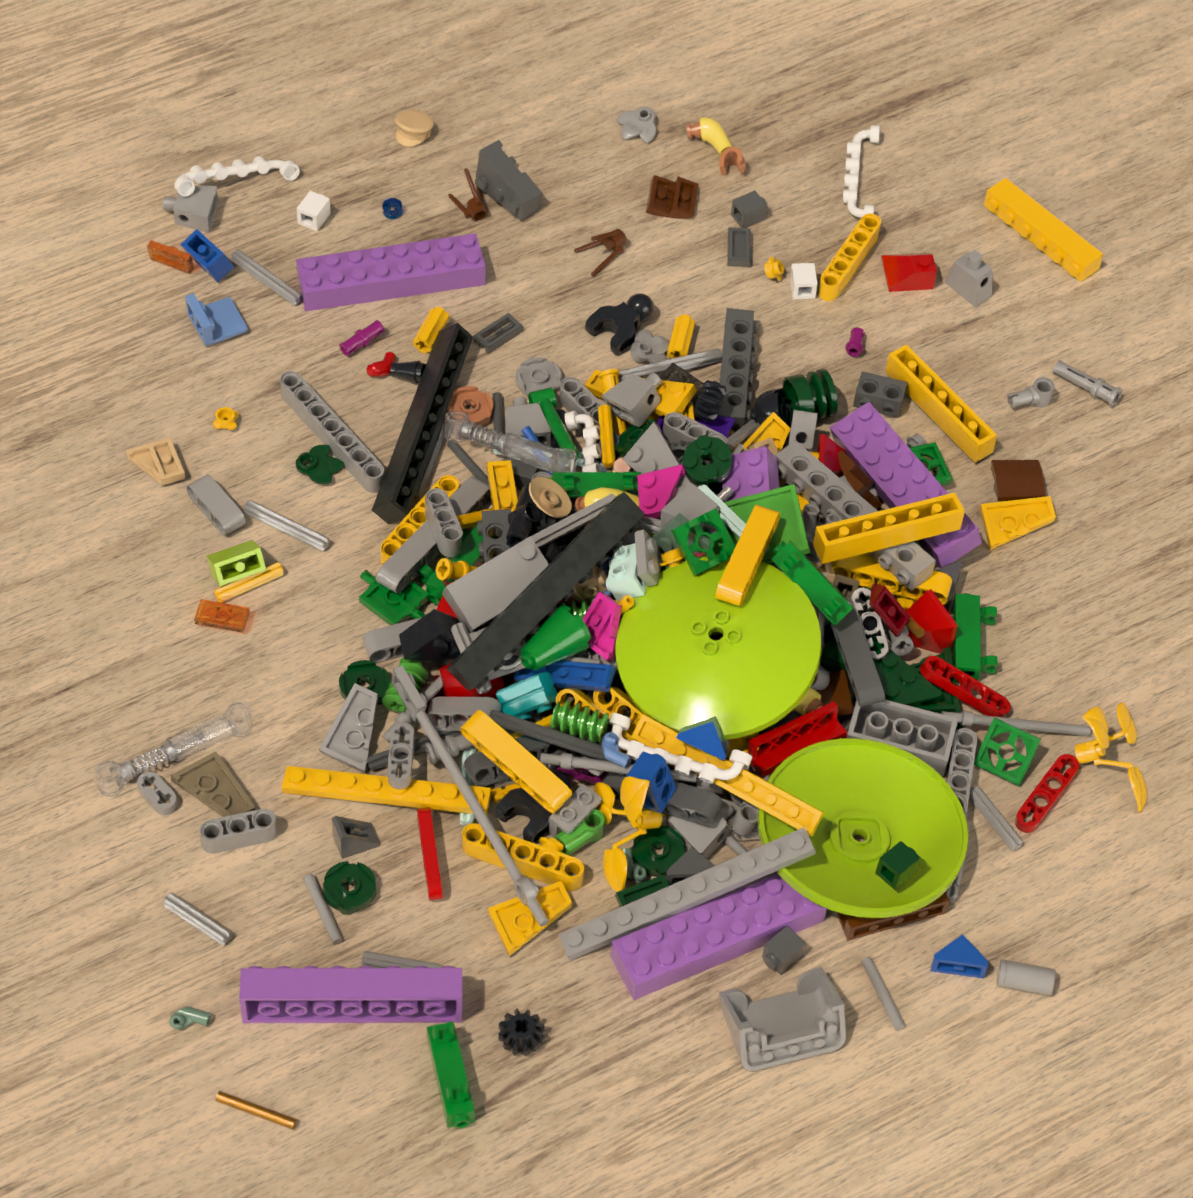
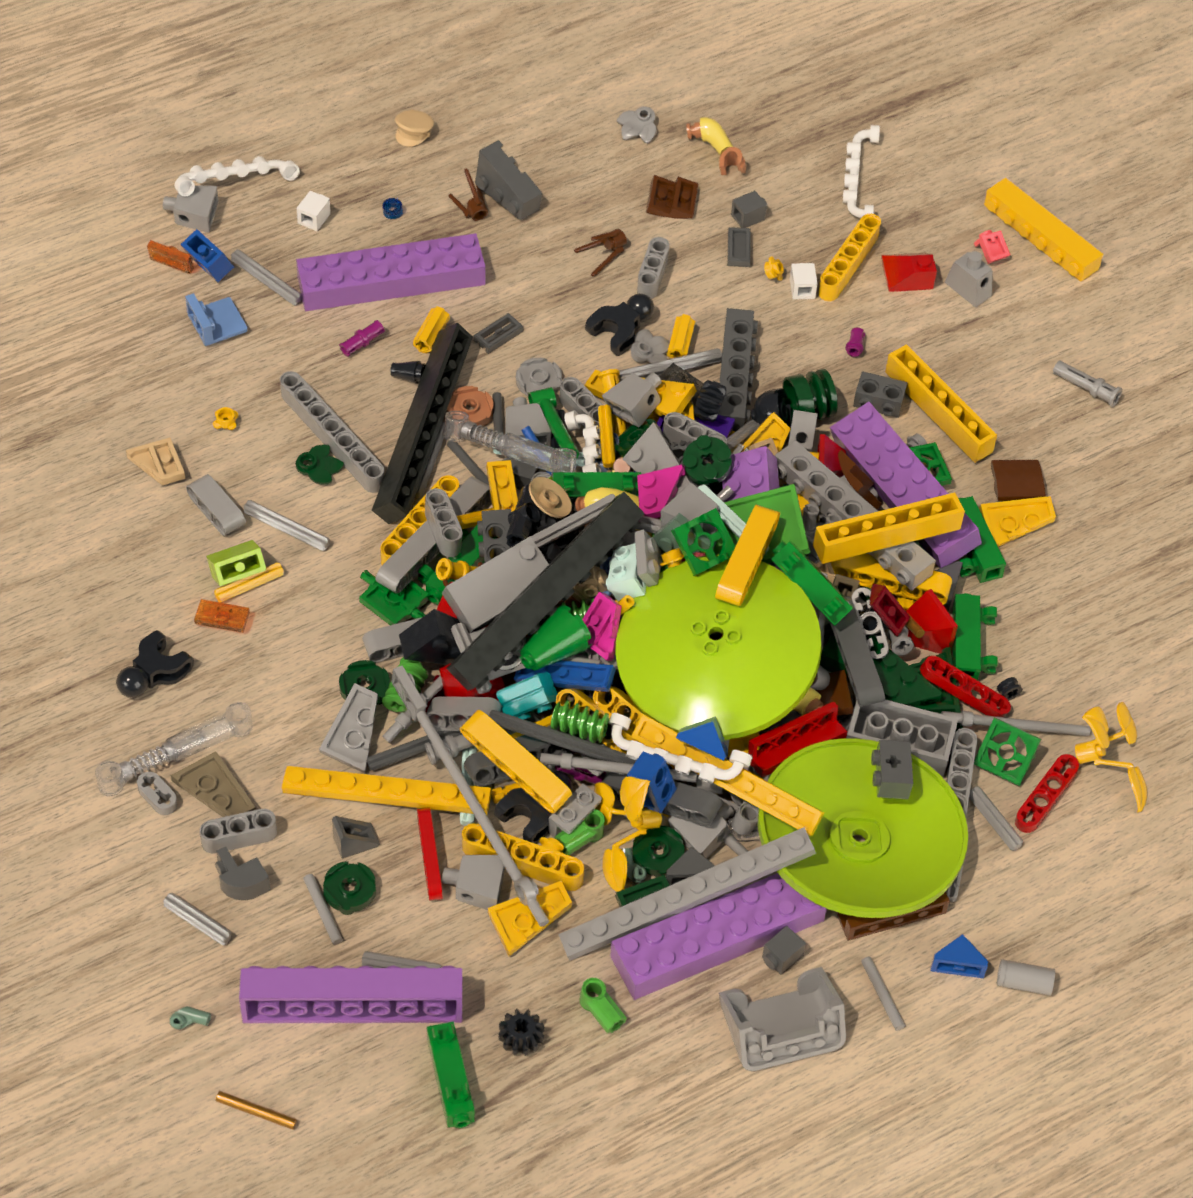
(153, 667): none -> black piece
(241, 881): none -> dark grey brick
(381, 368): red arm -> none
(405, 764): light grey beam -> none
(477, 880): none -> light grey torso
(601, 1007): none -> bright green piece
(612, 752): medium blue arm -> none
(653, 267): none -> light grey beam
(893, 769): none -> dark grey brick
(898, 865): dark green brick -> none
(986, 558): none -> green brick
(993, 246): none -> coral bracket
(1009, 688): none -> black bush
(1037, 394): light grey pin -> none

